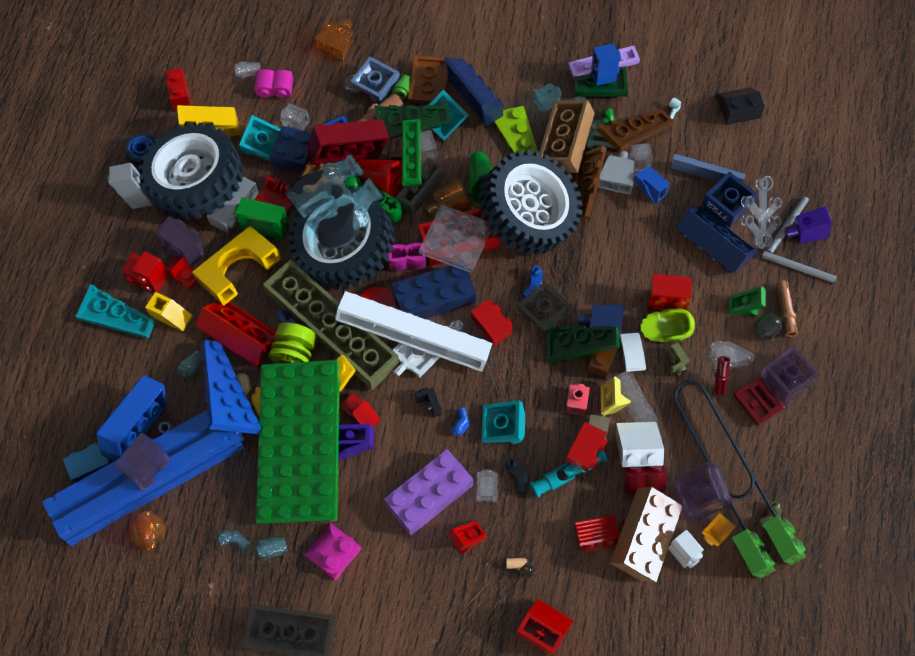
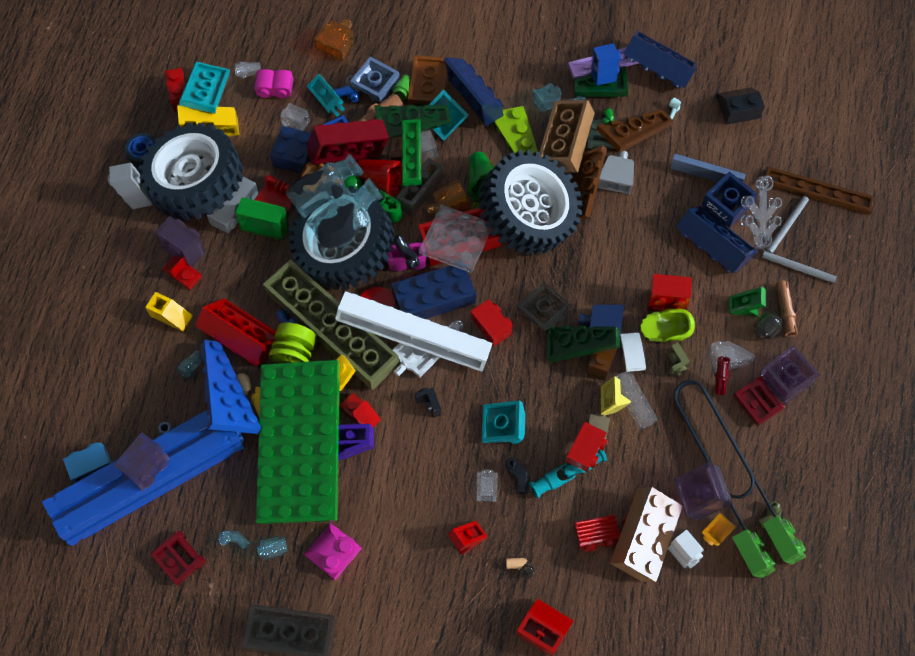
(110, 313): teal wing -> none
(134, 415): blue brick -> none
(145, 271): red brick -> none
(147, 530): clear orange plant -> none
(171, 561): none -> dark red plate
(204, 87): none -> teal tile
(246, 245): yellow arch -> none
(258, 138): teal slope -> none
(326, 95): none -> teal hinge
(348, 91): none -> blue arm
(406, 252): none -> black arm
(428, 492): medium lavender brick -> none
(462, 424): blue arm -> none
(535, 280): blue arm -> none
(577, 399): coral brick -> none
(639, 444): white brick -> none
(641, 155): clear brick -> none
(644, 477): dark red brick -> none
(652, 184): blue piece -> none
(660, 59): none -> dark blue slope
(811, 226): dark purple torso -> none
(821, 191): none -> reddish brown tile

